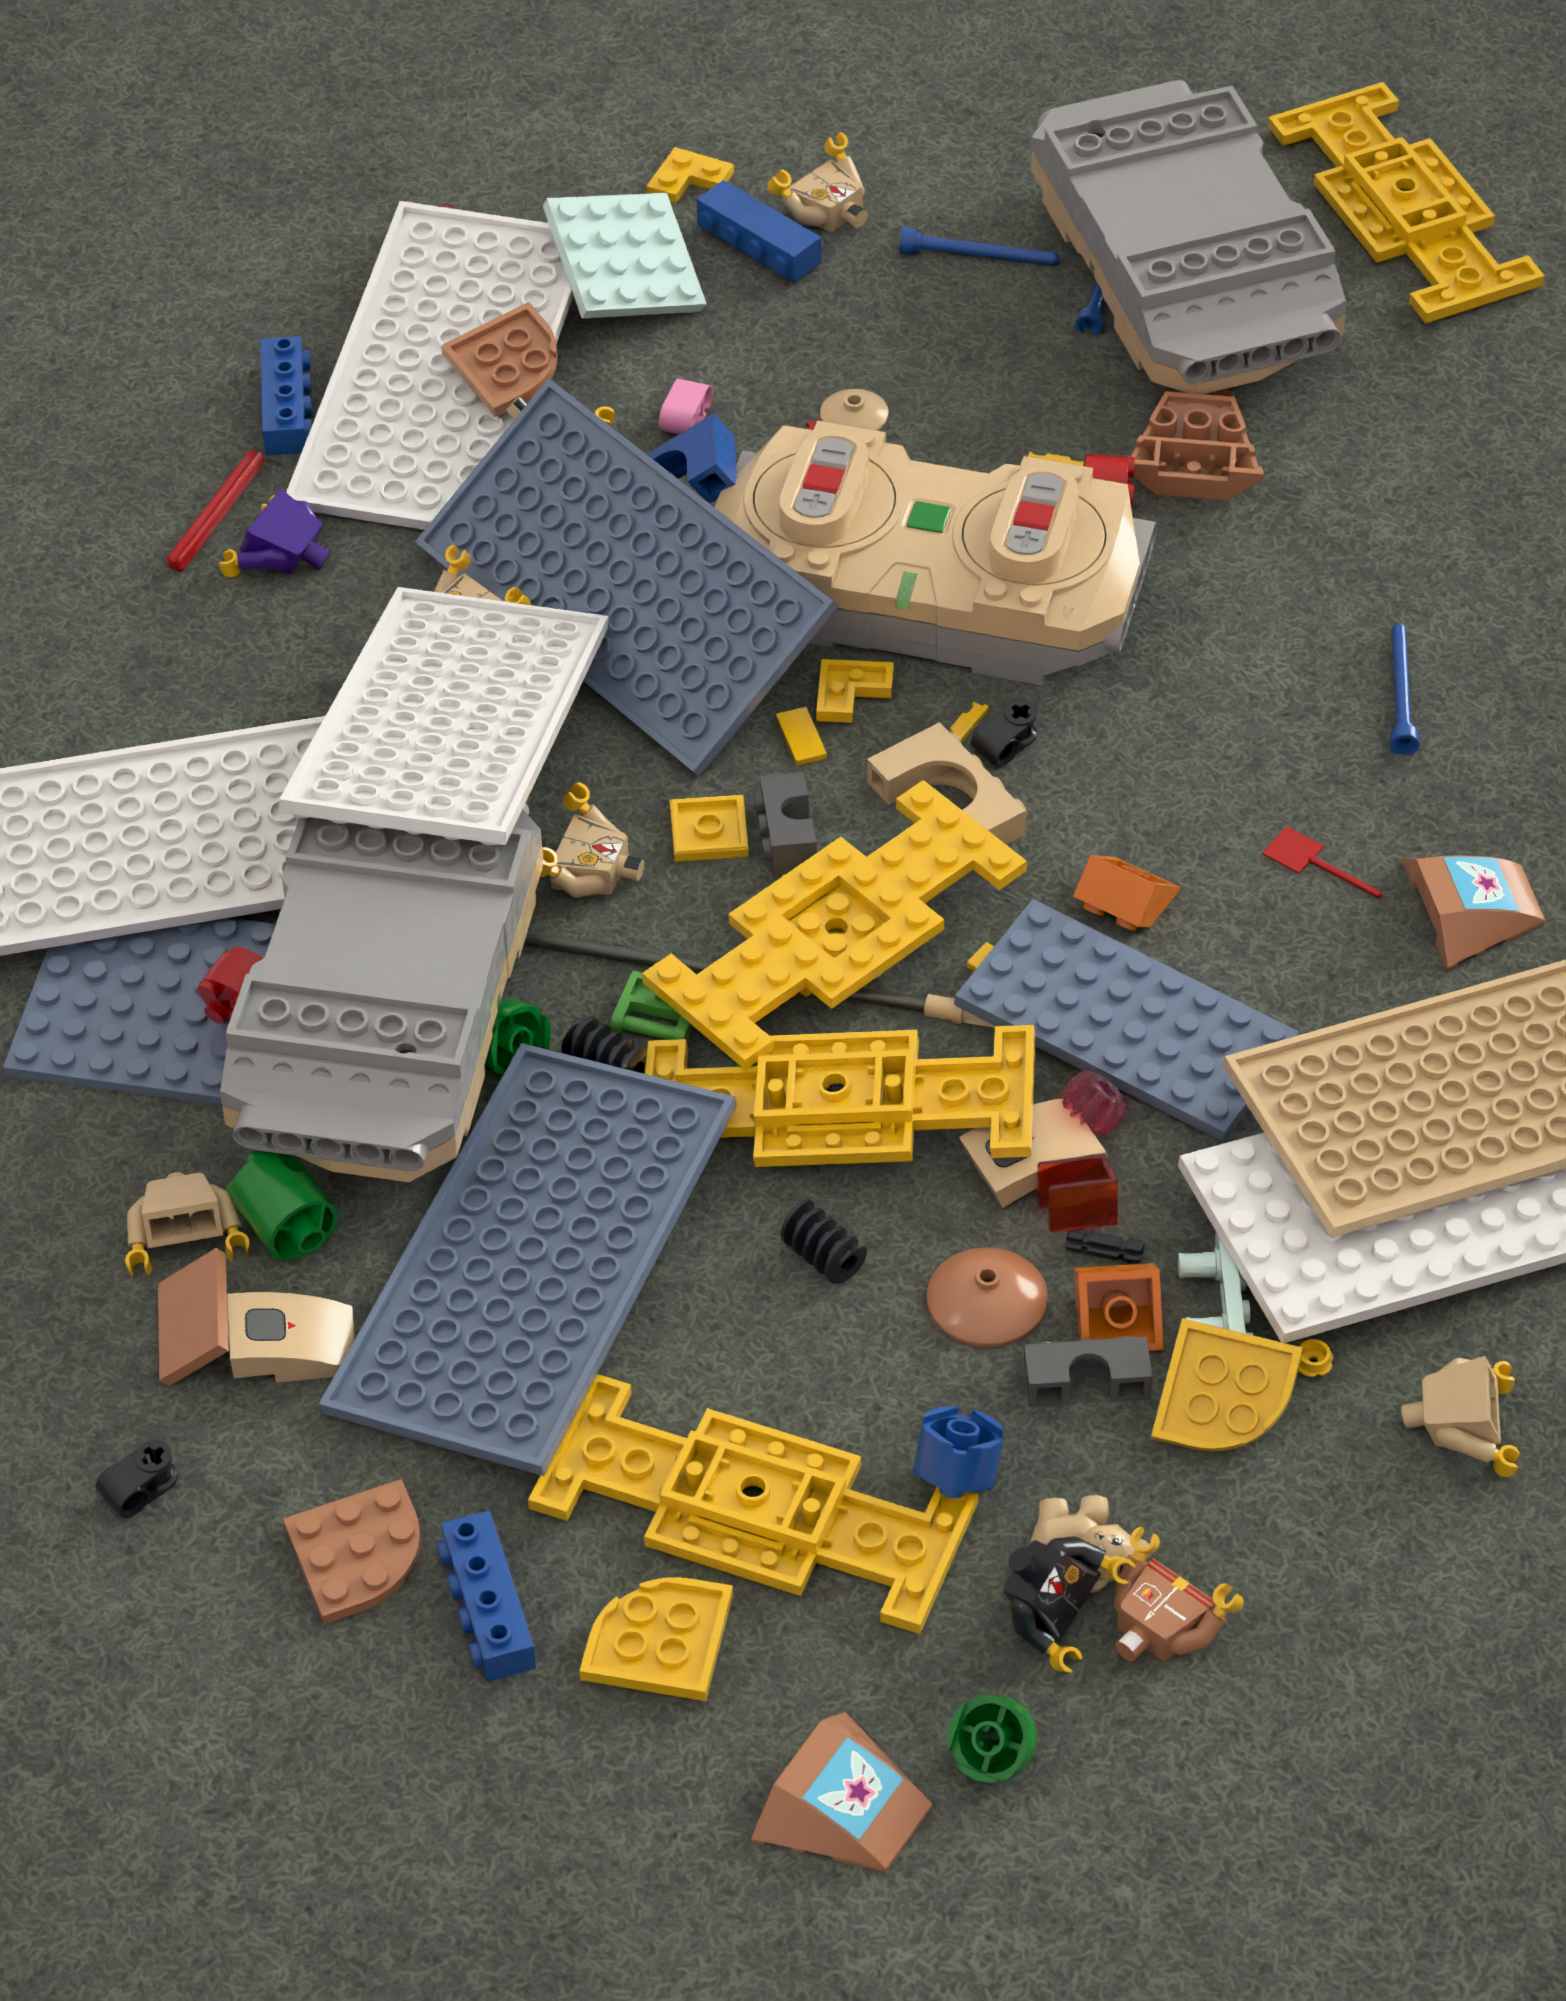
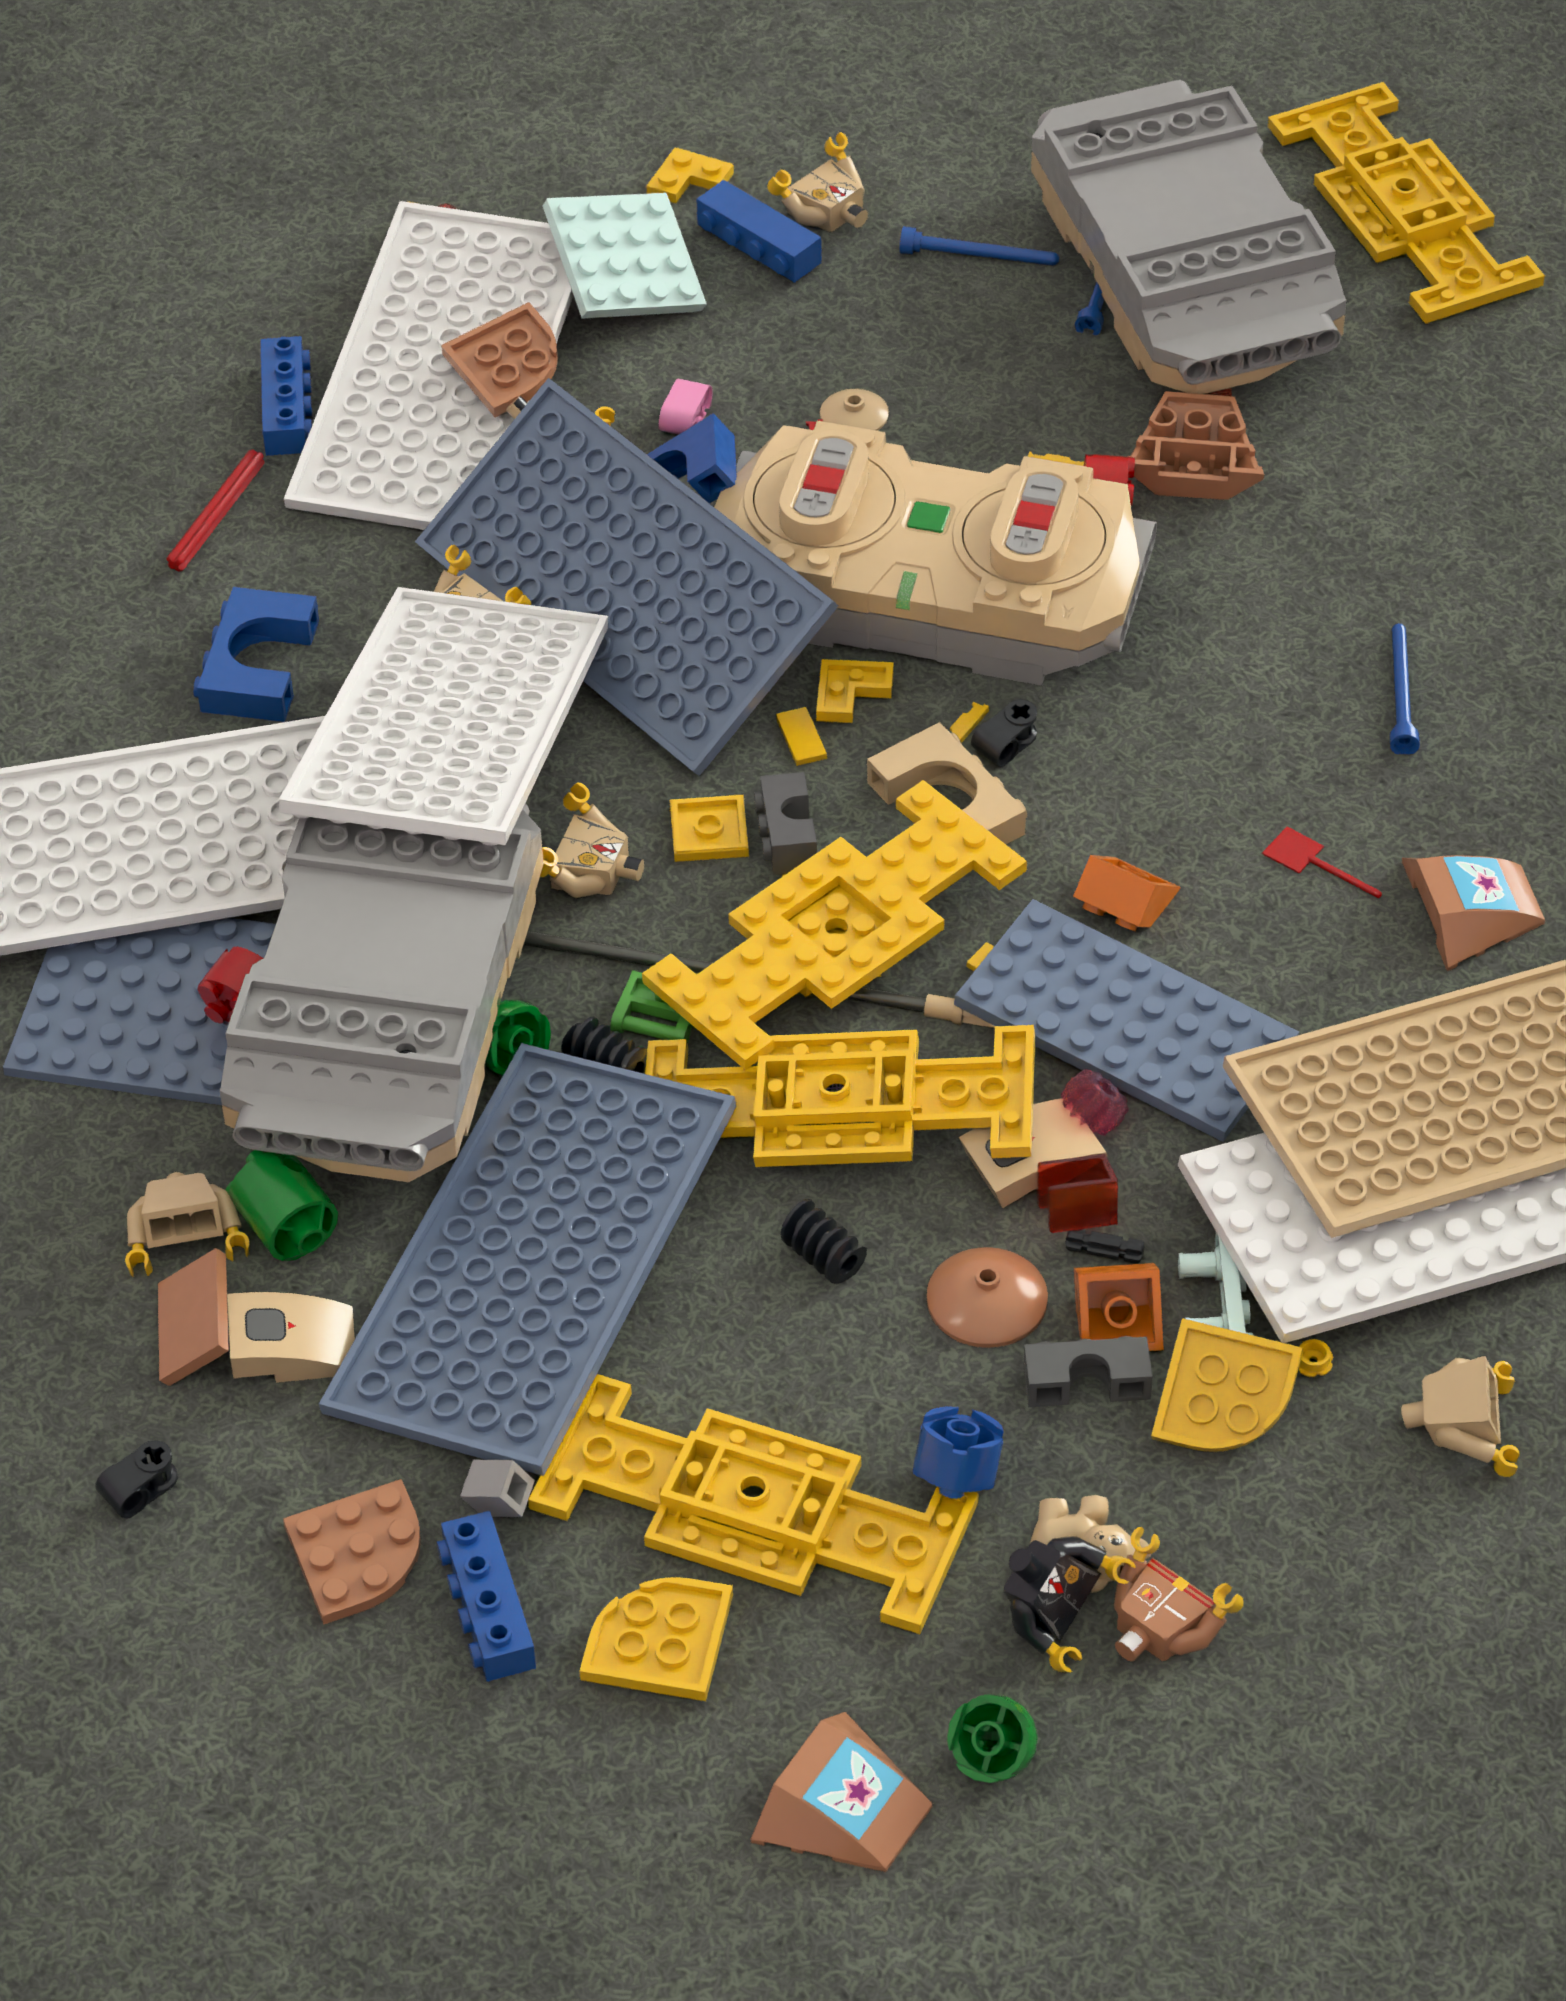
(245, 620): none -> blue arch
(278, 539): dark purple torso -> none
(497, 1487): none -> light grey brick

